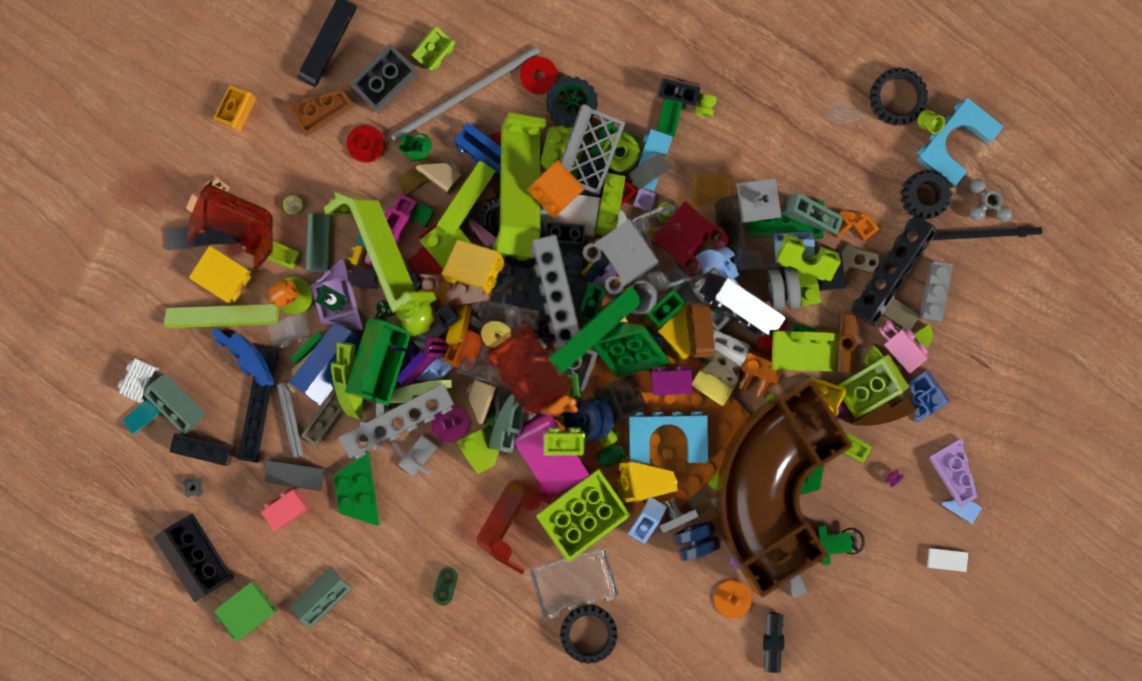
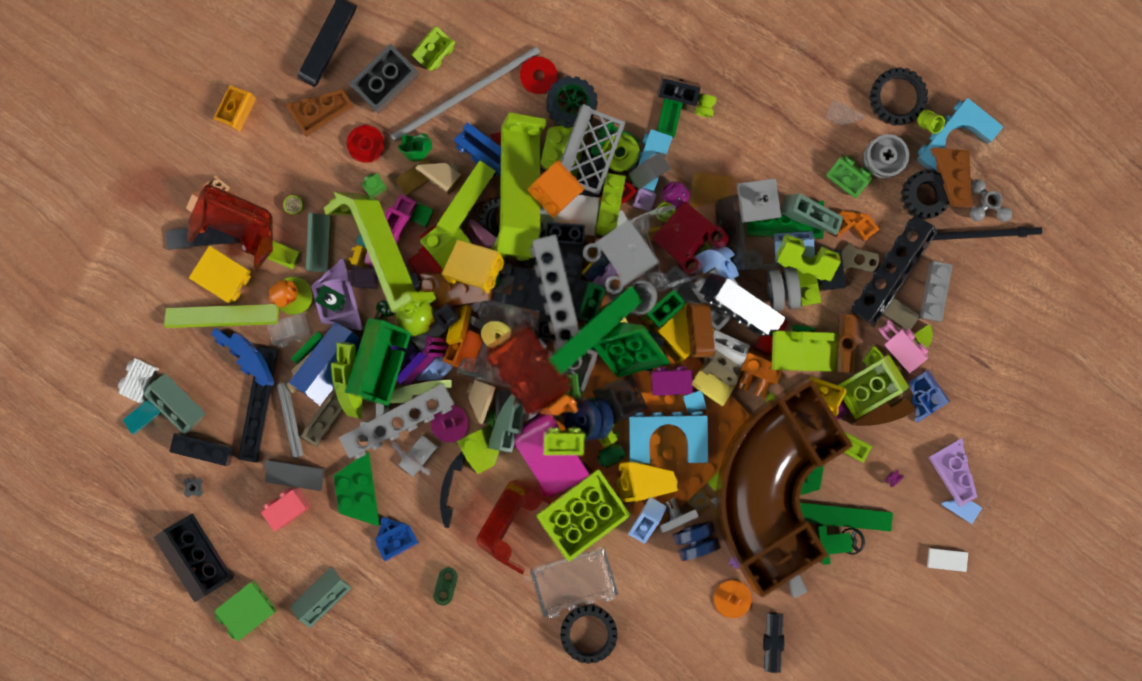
(373, 185): none -> bright green brick
(394, 538): none -> blue slope
(447, 512): none -> black slope
(675, 194): none -> magenta head
(694, 402): none -> medium azure slope
(847, 517): none -> green tile
(849, 175): none -> bright green bracket
(893, 148): none -> light grey wheel
(956, 174): none -> dark orange wing

